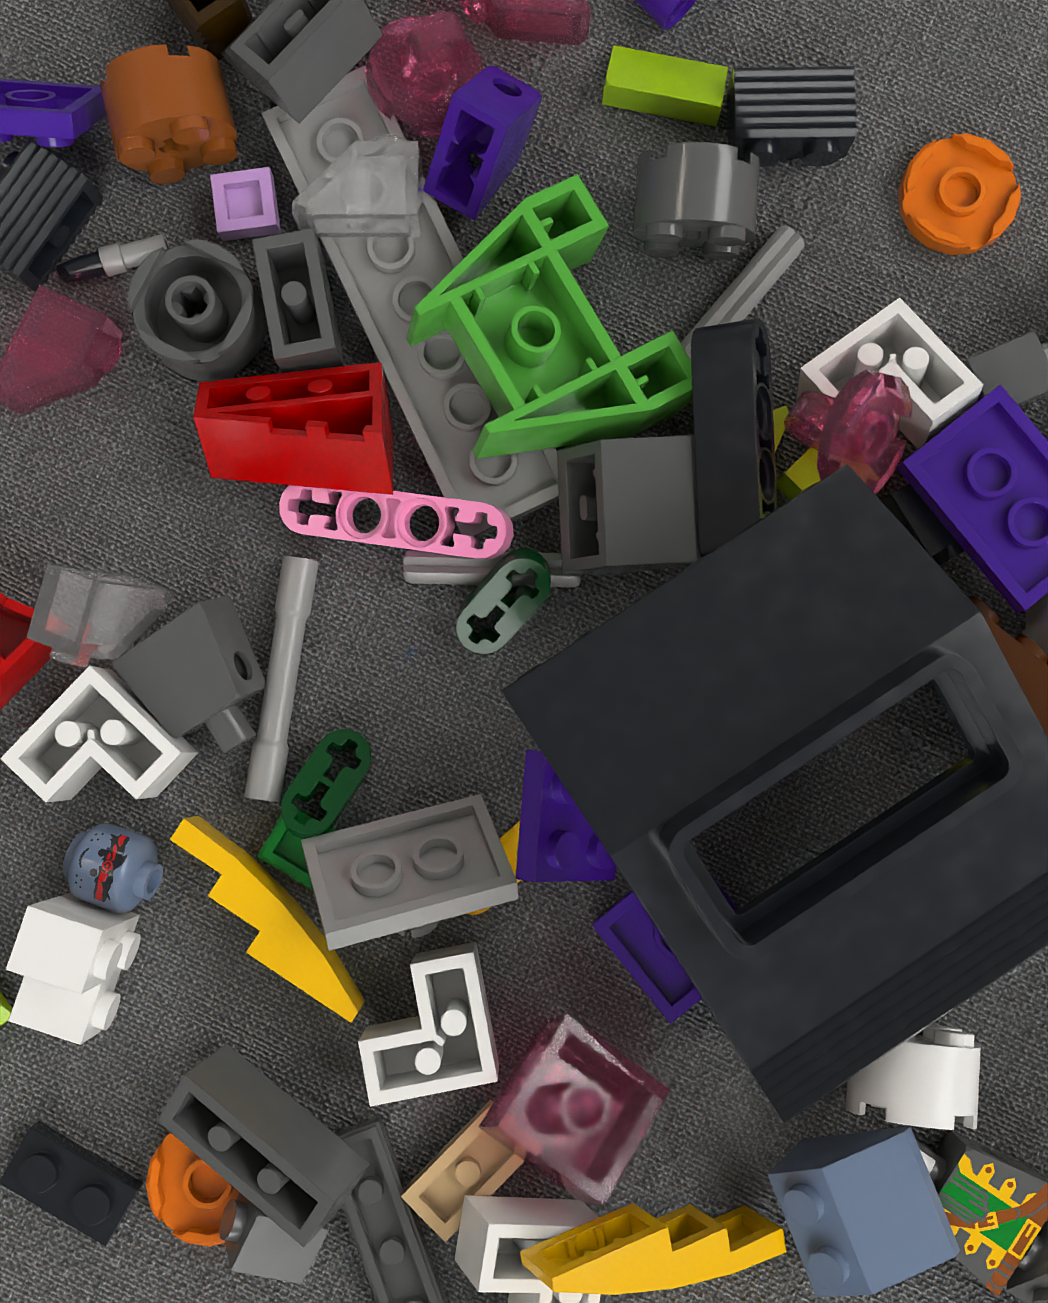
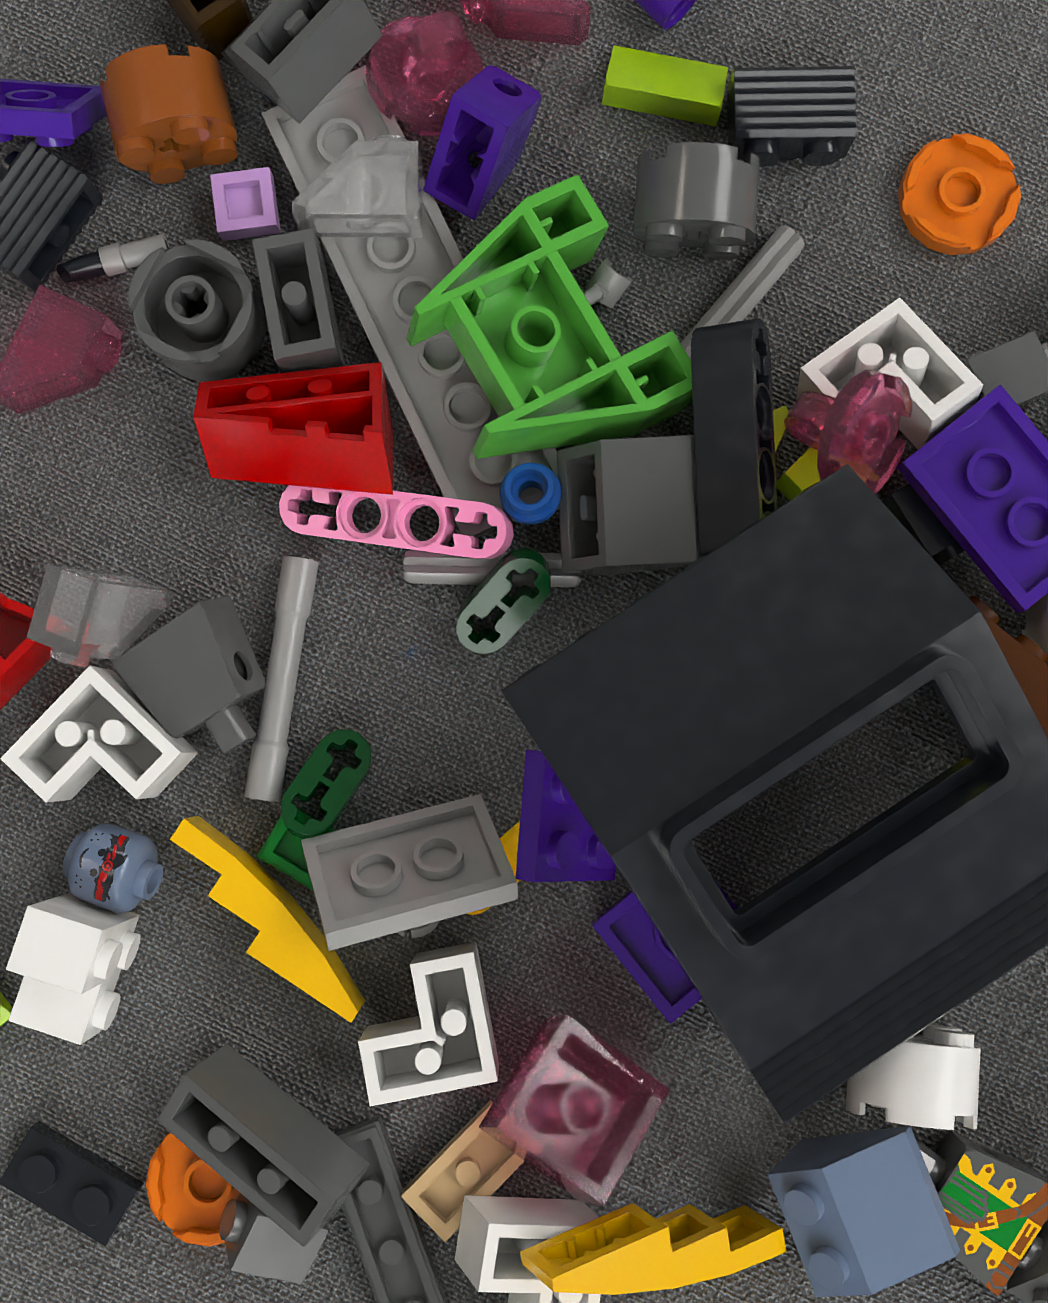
(528, 476): none -> blue plate
(606, 285): none -> light grey hand

